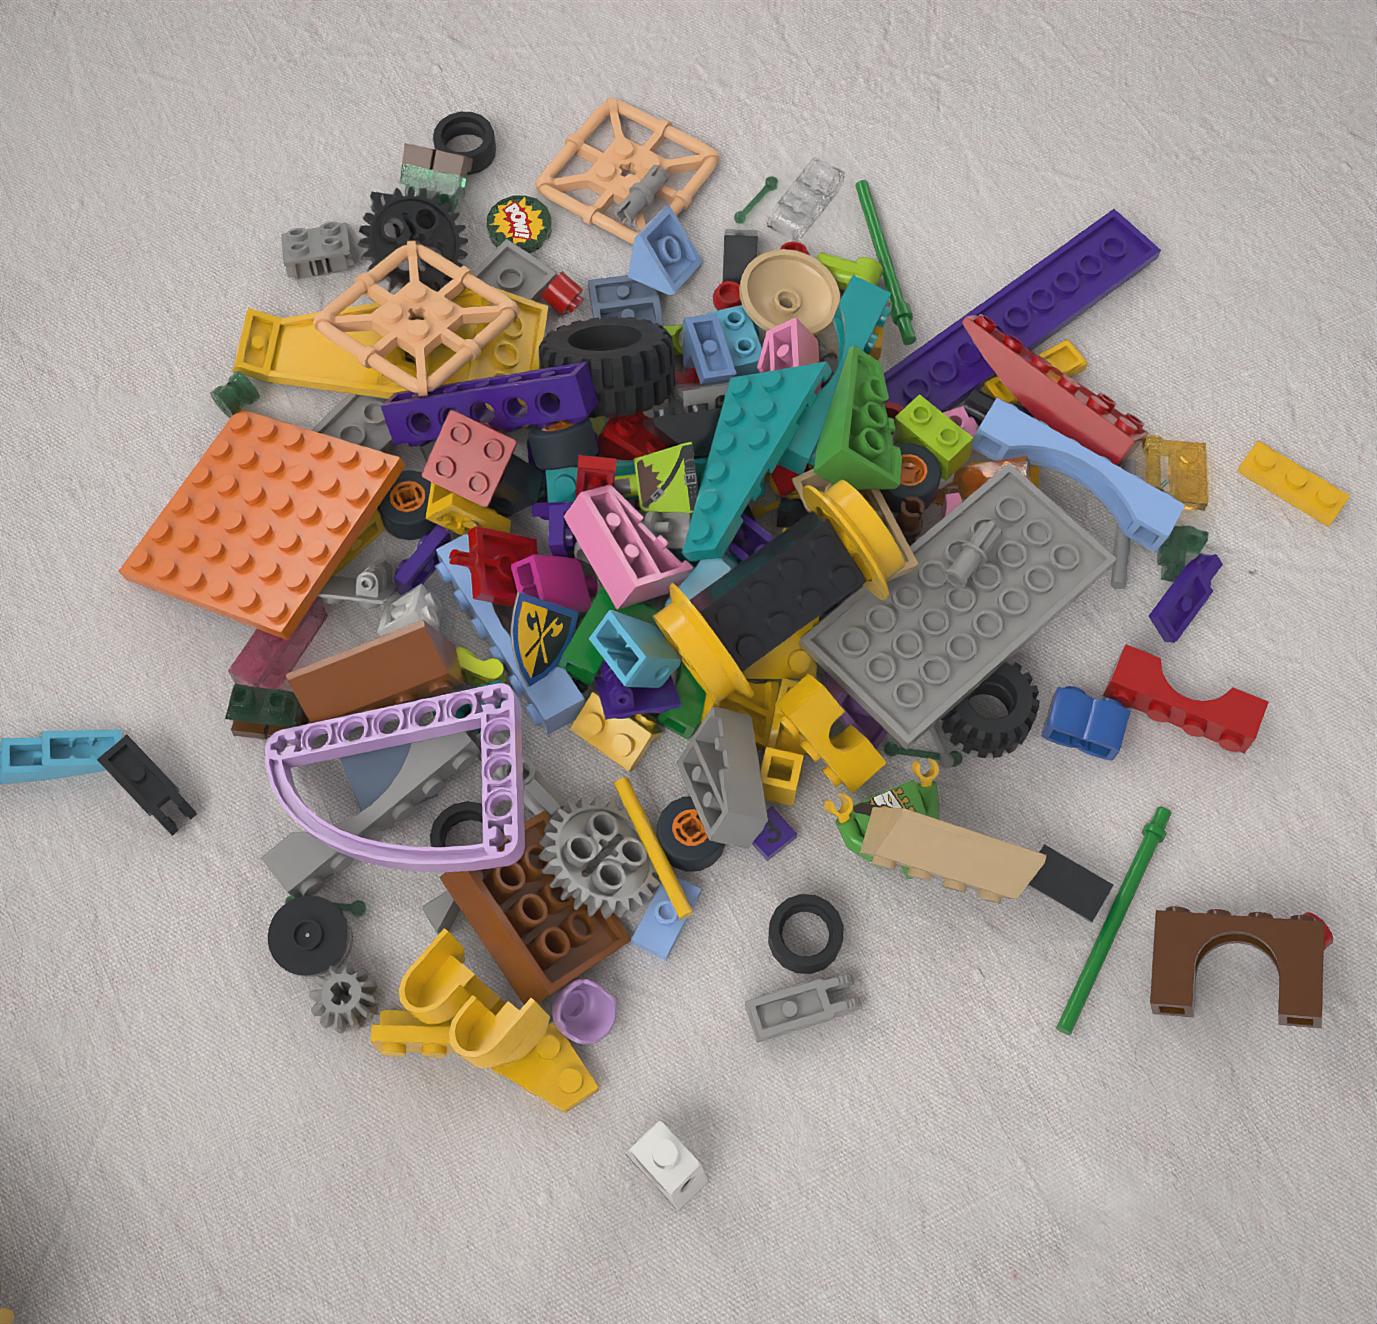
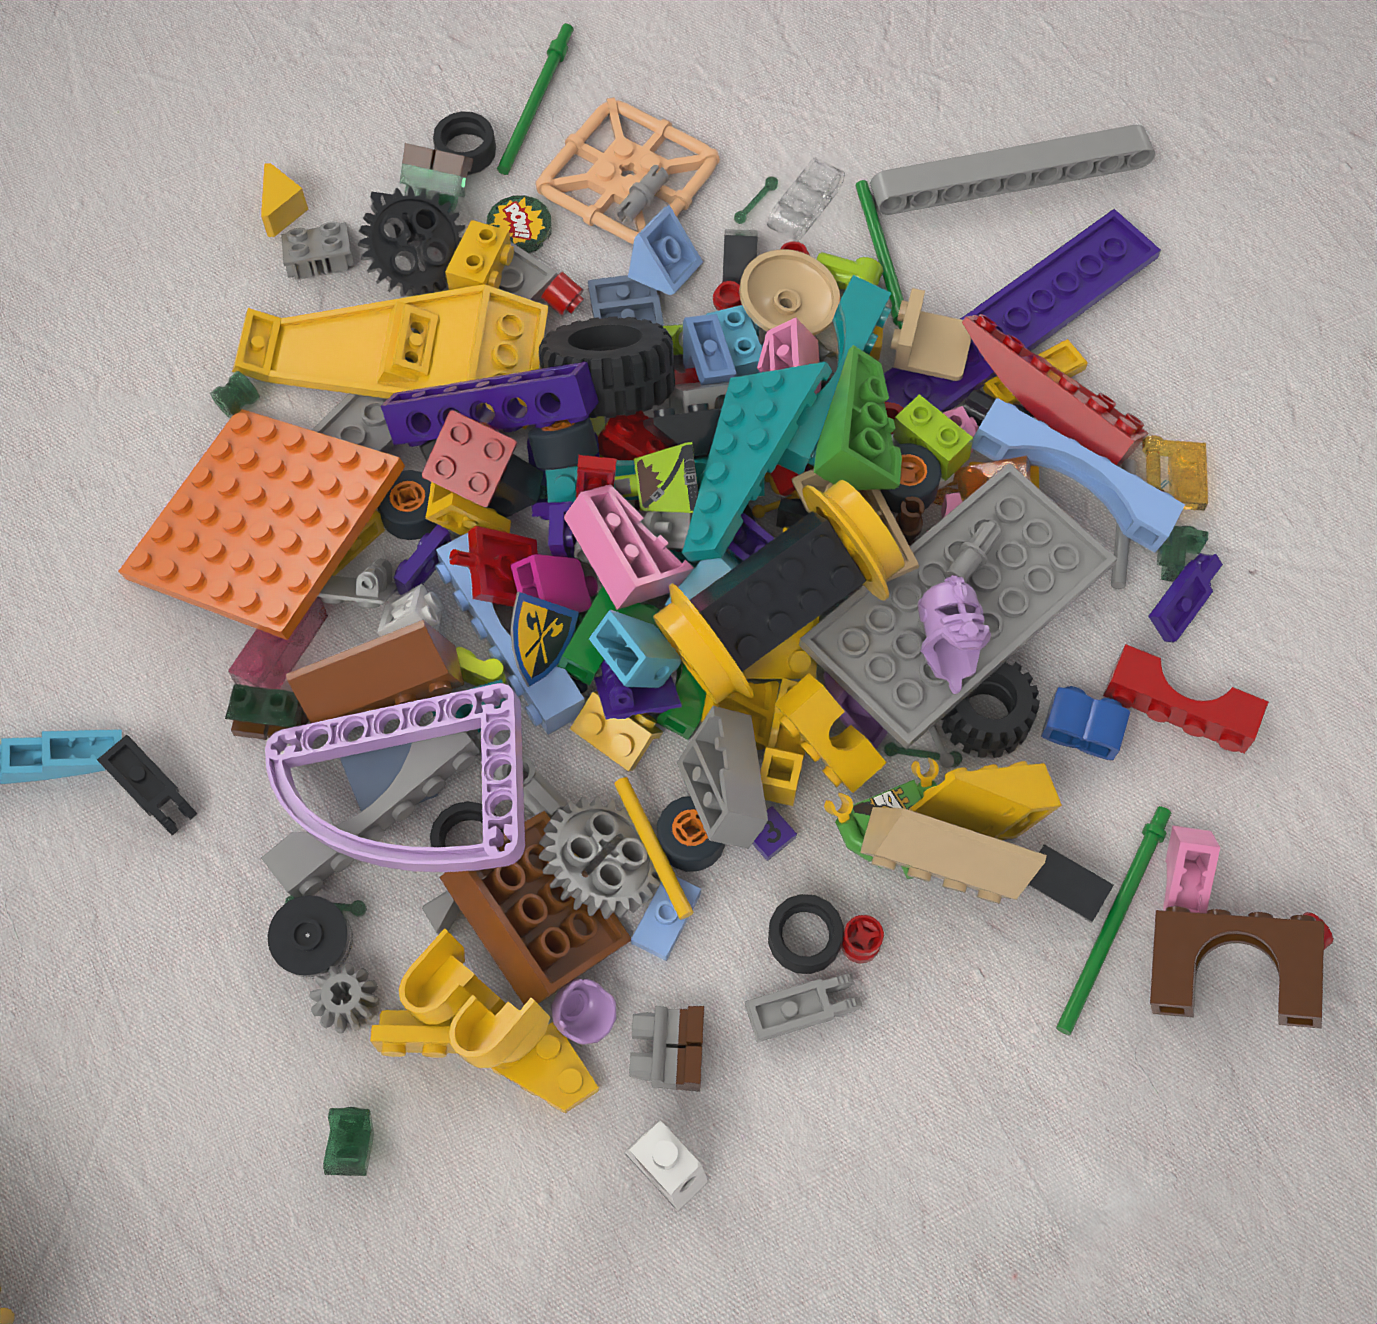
(281, 200): none -> yellow slope
(348, 1142): none -> clear green bracket
(417, 336): light nougat plate -> none
(480, 257): none -> yellow brick
(556, 54): none -> green bar
(676, 1048): none -> light grey hips
(862, 930): none -> red wheel
(929, 341): none -> tan bracket
(952, 630): none -> lavender helmet
(992, 799): none -> yellow slope
(1011, 169): none -> light grey beam
(1190, 868): none -> bright pink arch
(1293, 483): yellow plate -> none

